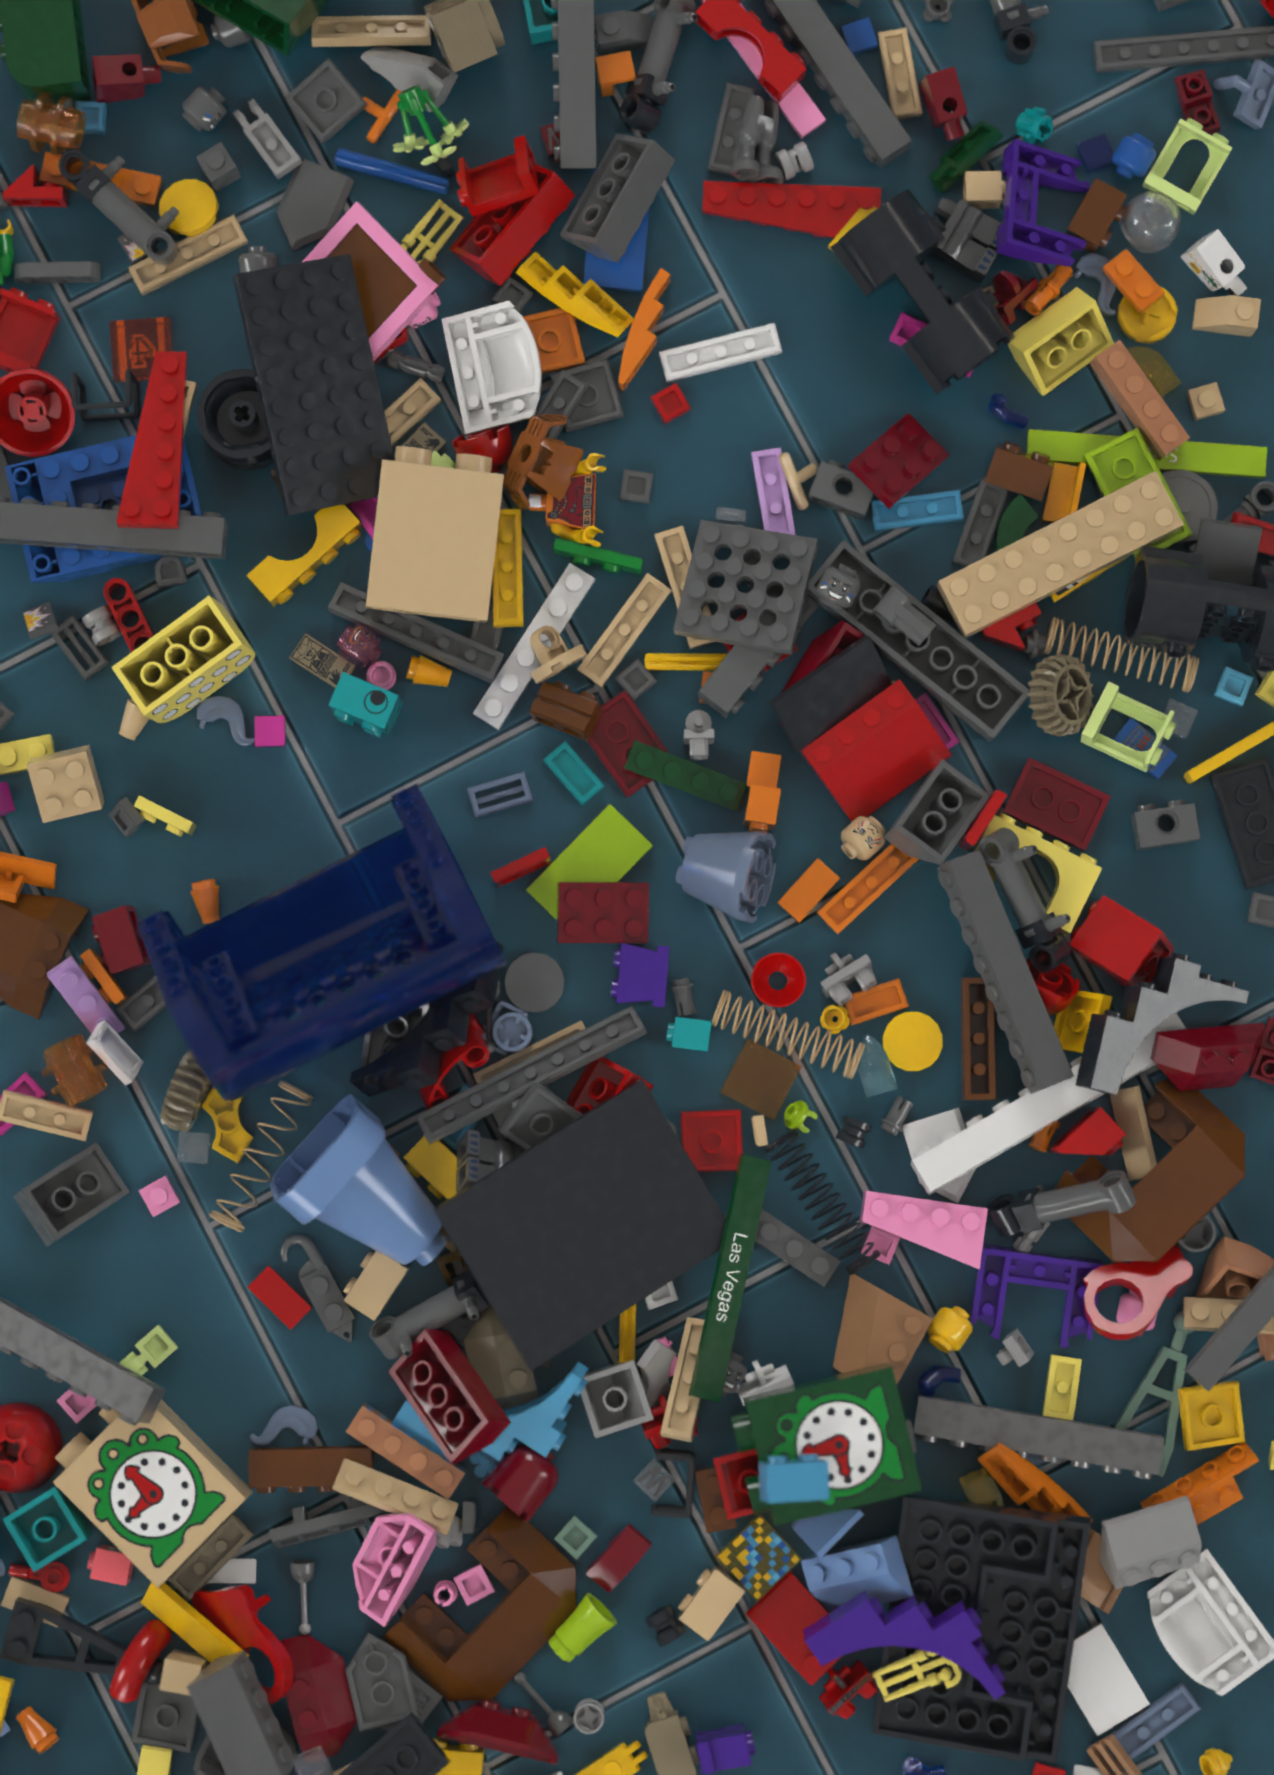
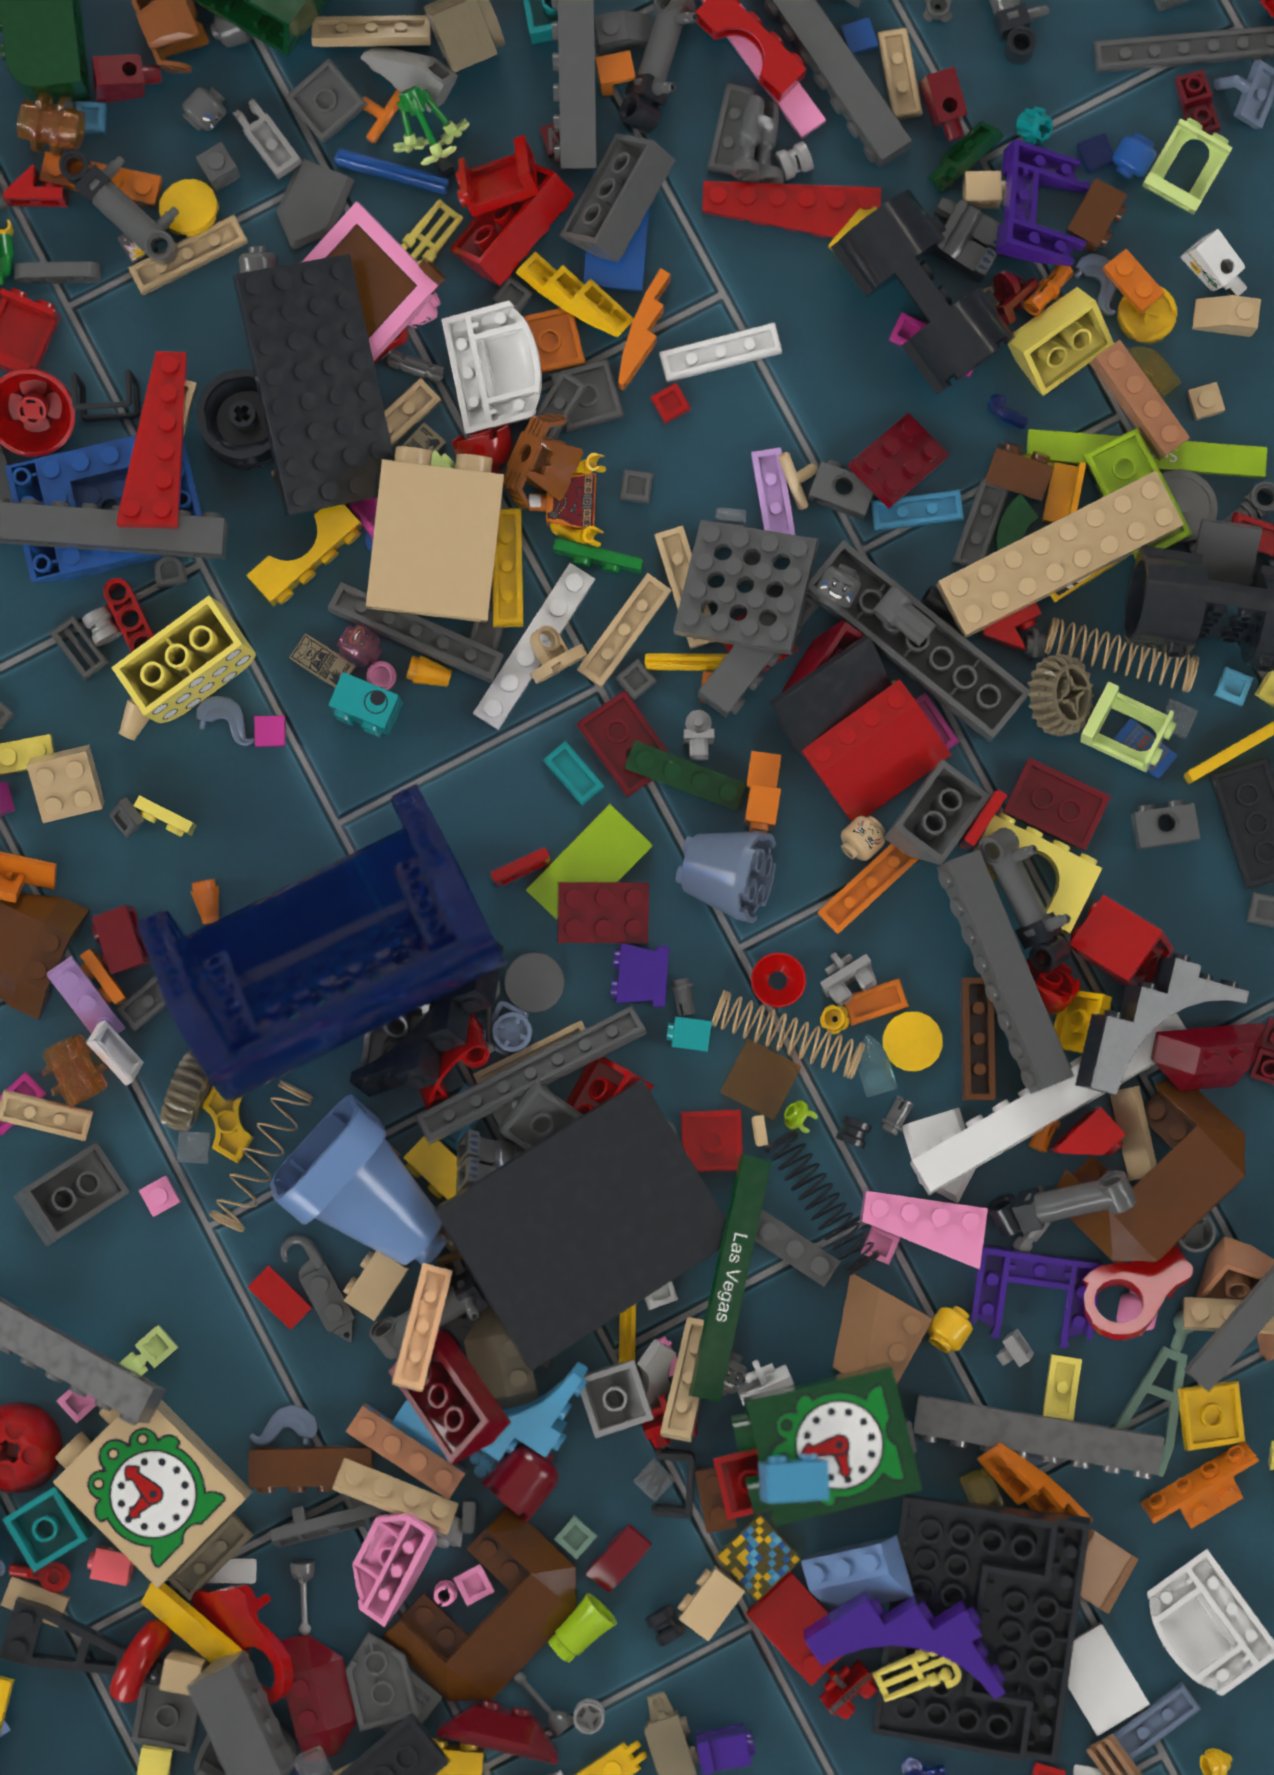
(37, 1730): orange cone -> none
(40, 620): dark grey tile -> none
(136, 343): clear red tile -> none
(422, 1327): none -> light nougat plate
(502, 806): sand blue tile -> none
(566, 710): reddish brown brick -> none
(808, 890): orange tile -> none
(825, 1530): medium blue slope -> none
(935, 1376): clear blue arm -> none
(1150, 1542): light grey slope -> none
(1151, 221): clear cylinder -> none

